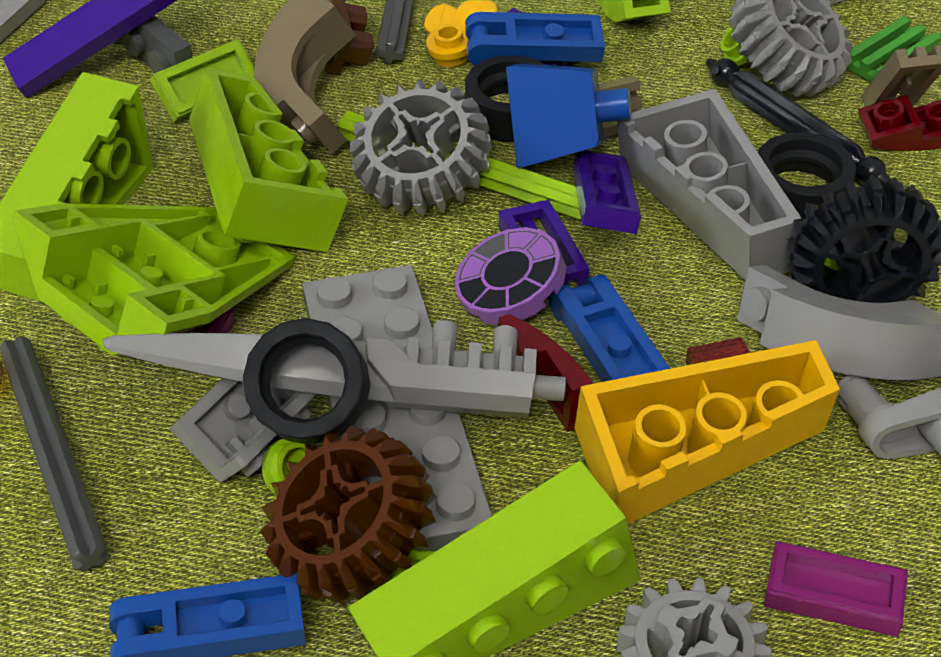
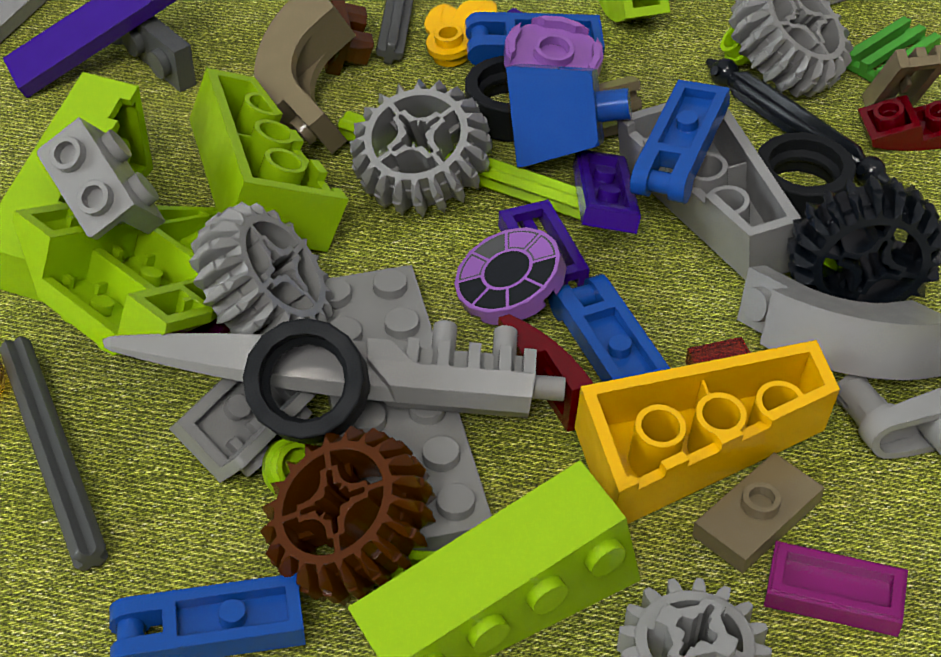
(98, 180): none -> light grey bracket
(180, 83): lime tile -> none
(258, 271): none -> light grey gear
(553, 43): none -> medium lavender tile
(680, 140): none -> blue plate
(758, 512): none -> dark tan plate

